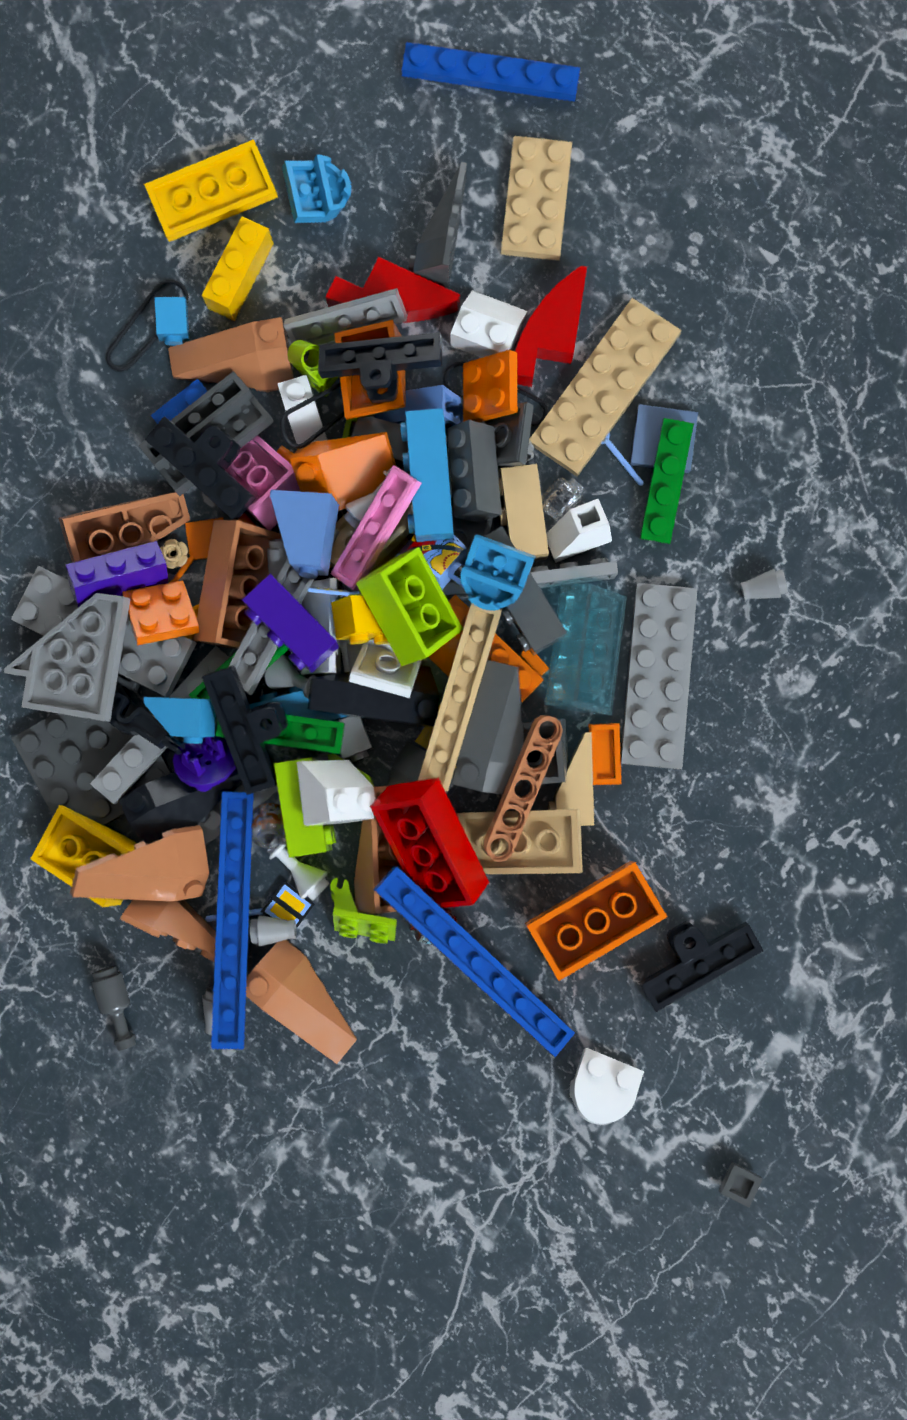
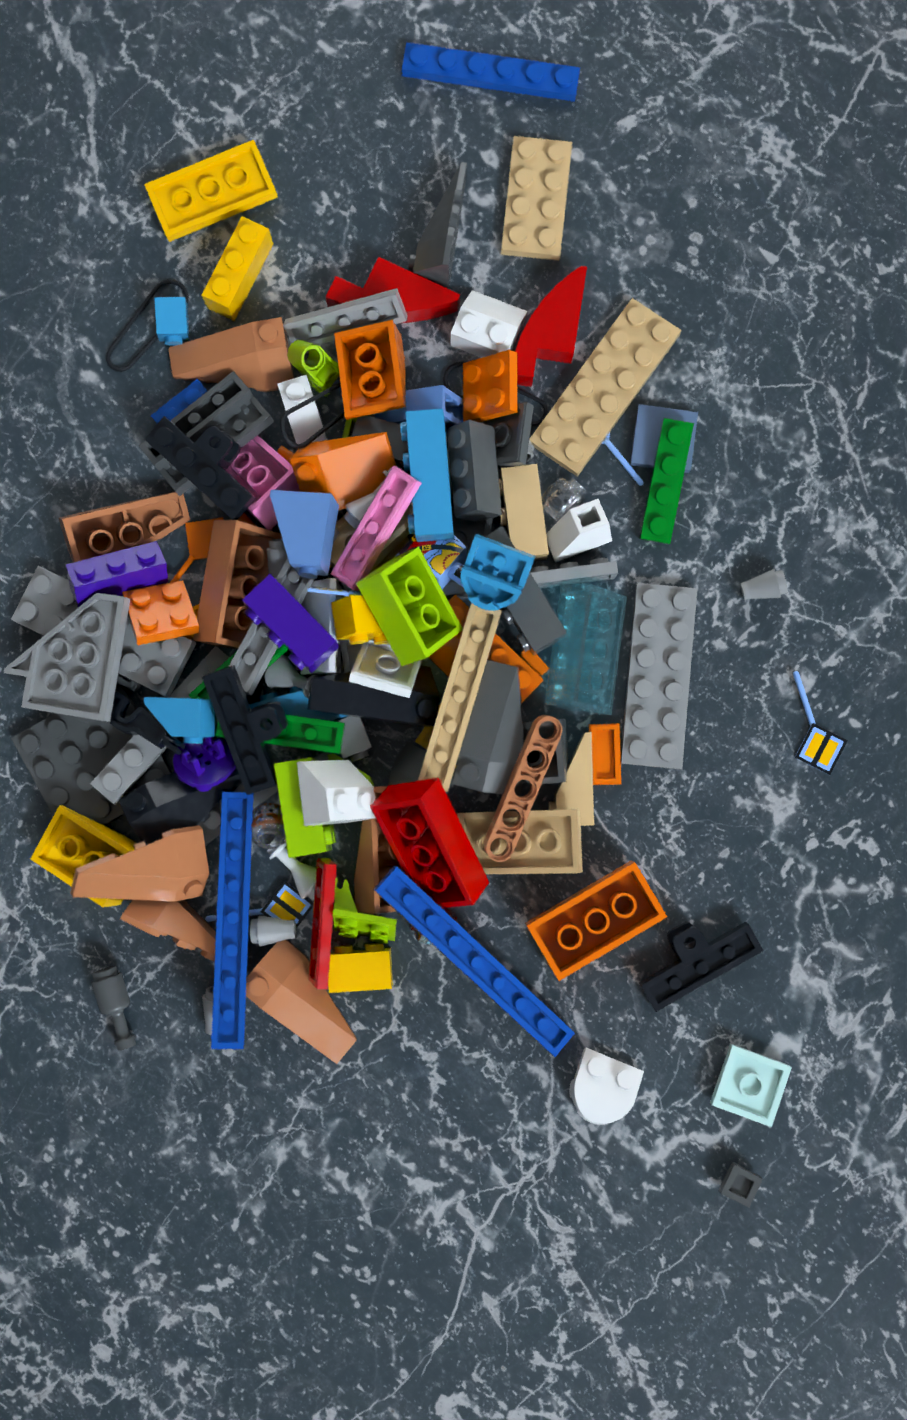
(181, 553): tan plate -> none
(316, 189): dark azure slope -> none
(322, 923): none -> red tile
(360, 969): none -> yellow brick
(380, 360): black plate -> none
(750, 1085): none -> light aqua plate
(819, 746): none -> piece

